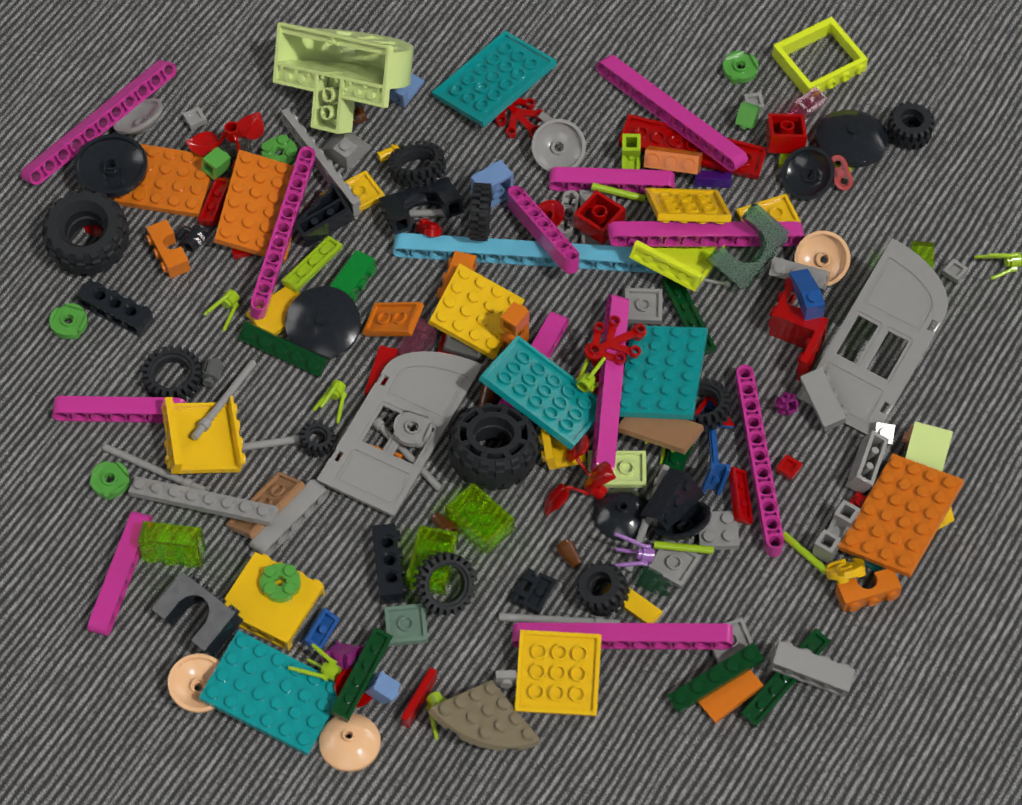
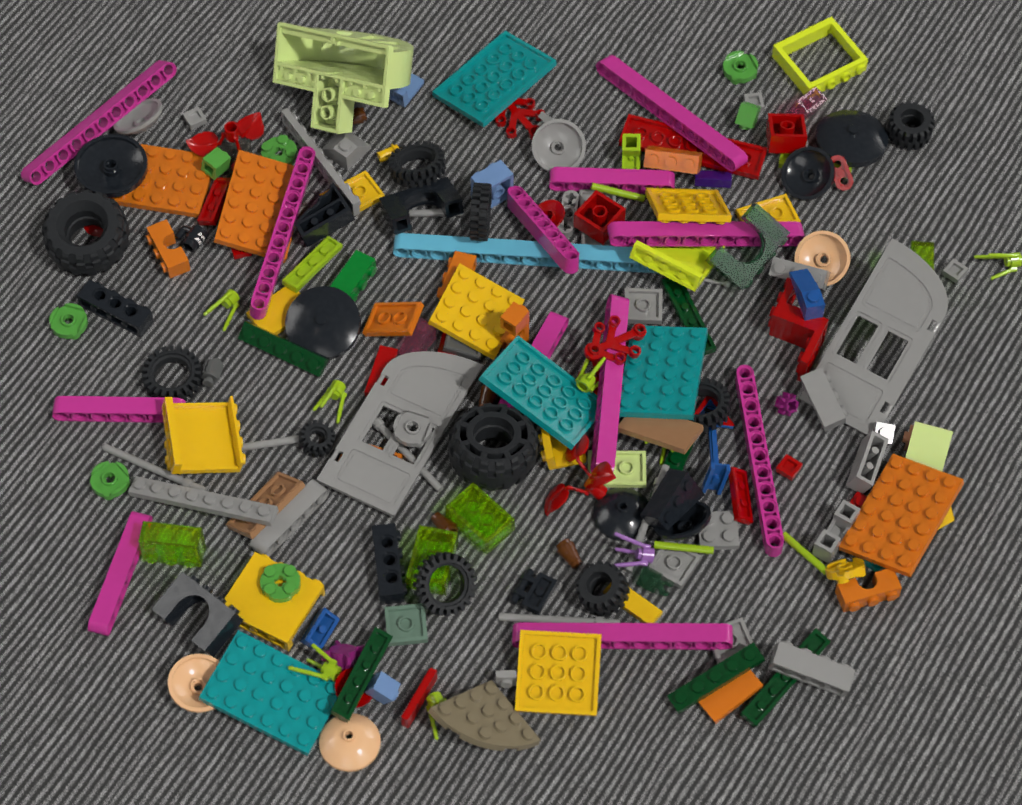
(205, 423): light grey bar -> none
(428, 228): red plate -> none

